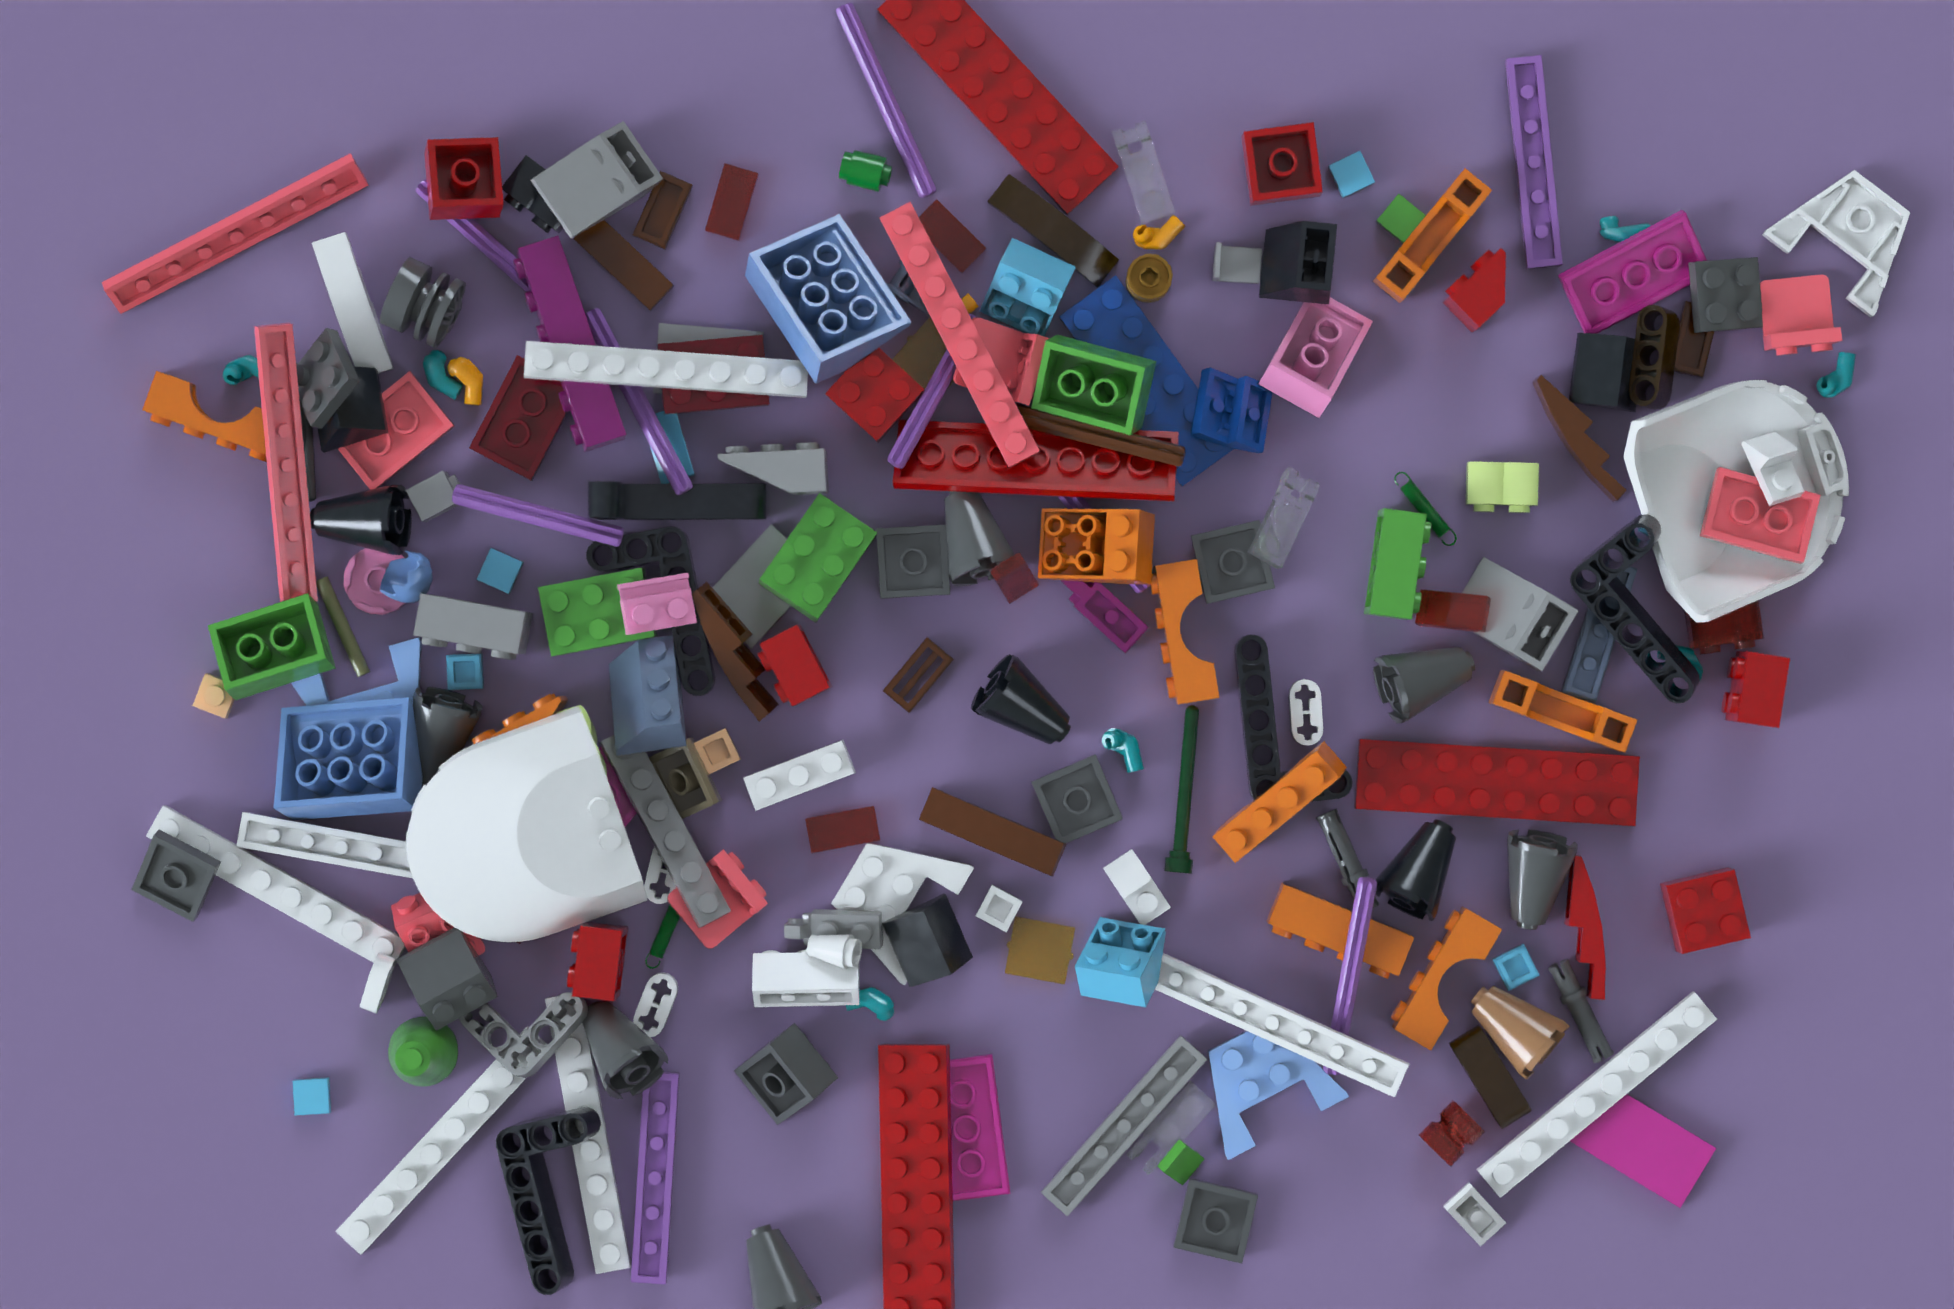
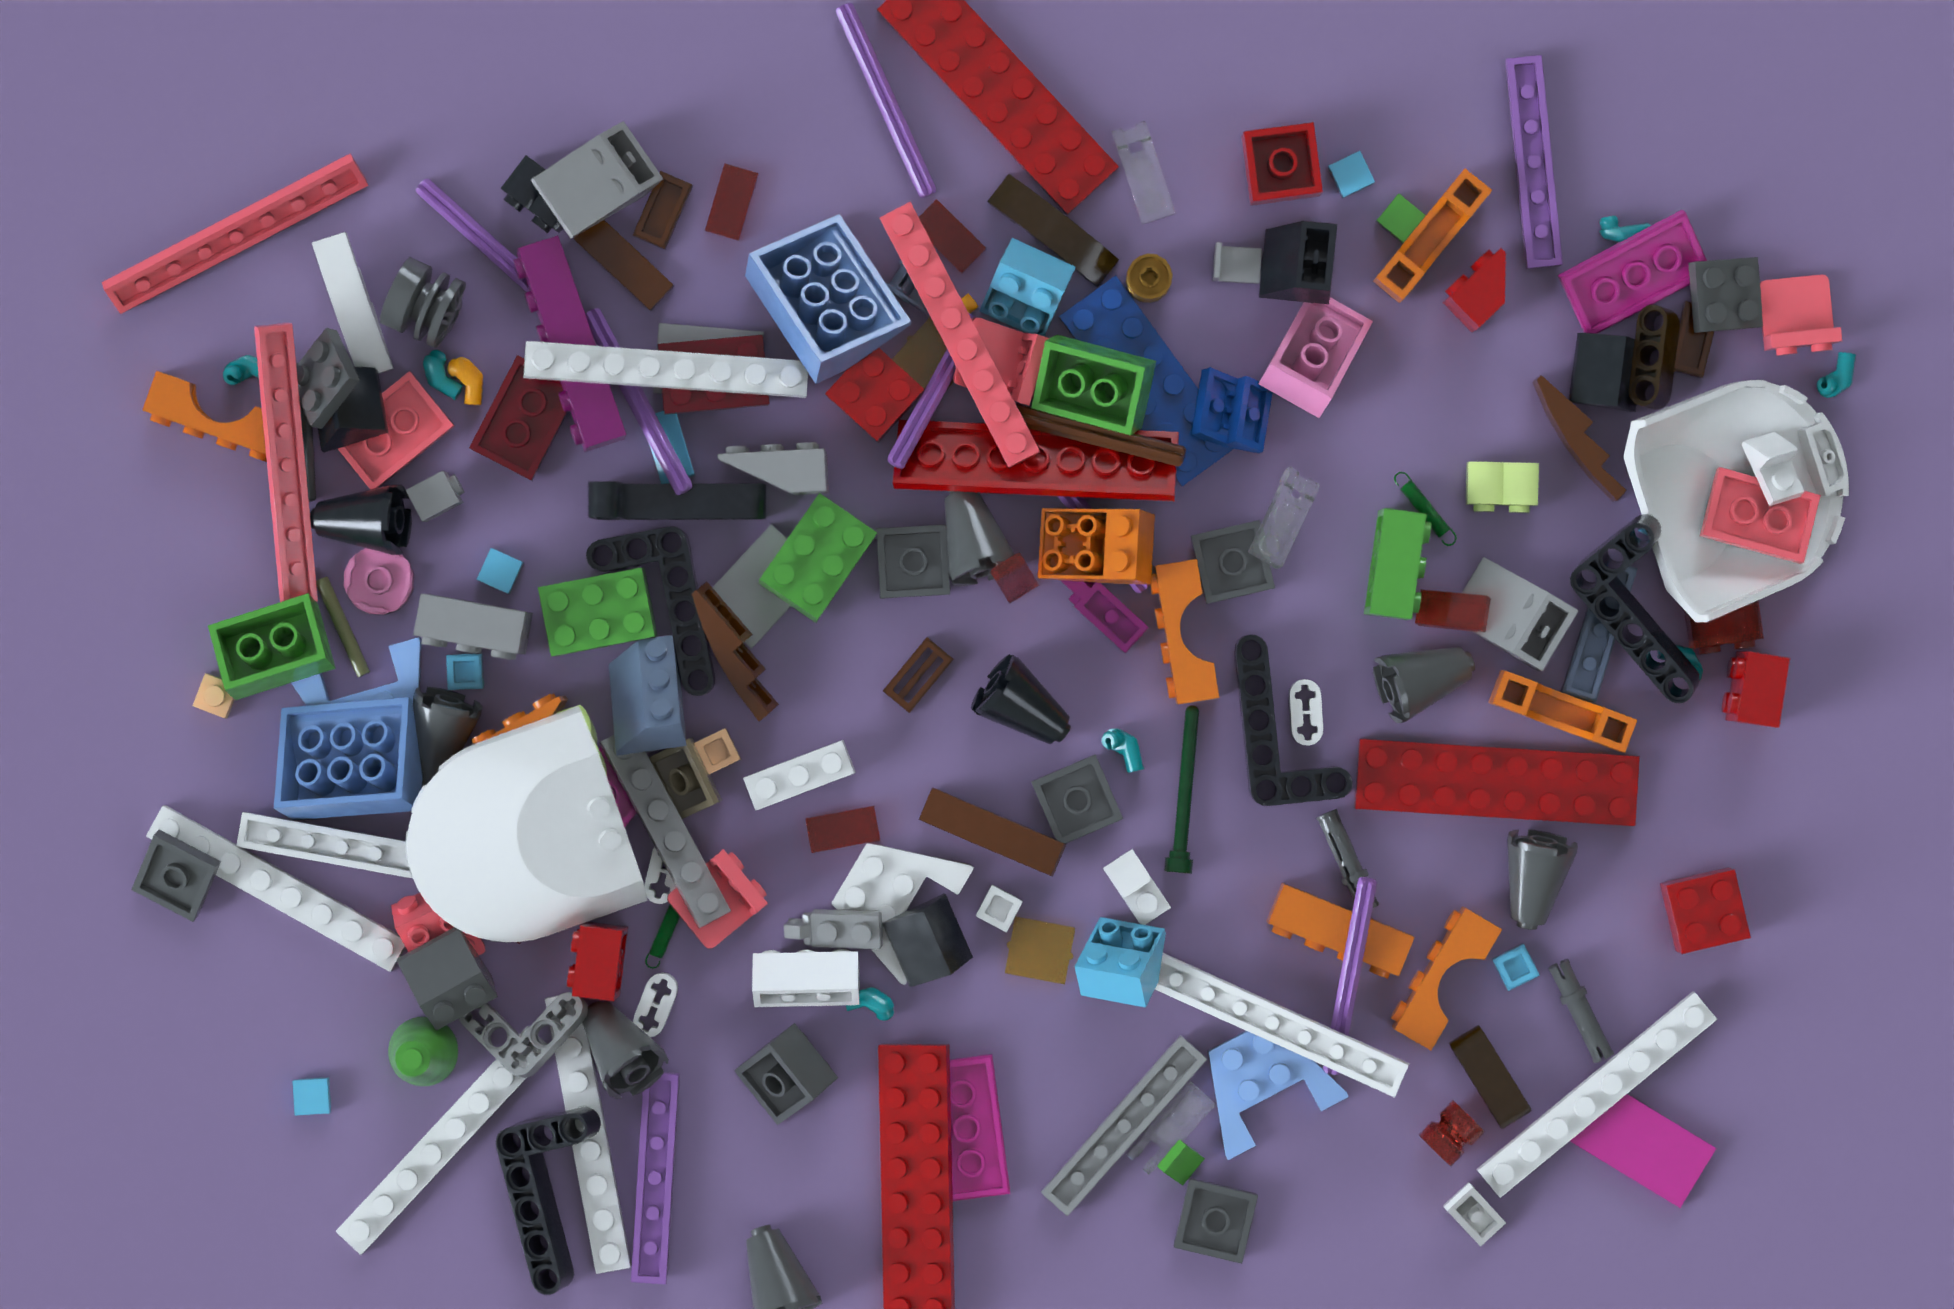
(378, 983): white beam -> none
(407, 578): medium blue hair -> none
(463, 178): red brick -> none
(537, 515): medium lavender axle -> none
(657, 603): bright pink plate -> none
(794, 665): red brick -> none
(836, 949): white cone -> none
(865, 170): green brick -> none
(1157, 237): light orange arm -> none
(1280, 802): orange arch -> none
(1419, 871): black cone -> none
(1518, 1028): medium nougat cone -> none
(1583, 913): red slope -> none
(1859, 222): white wing -> none

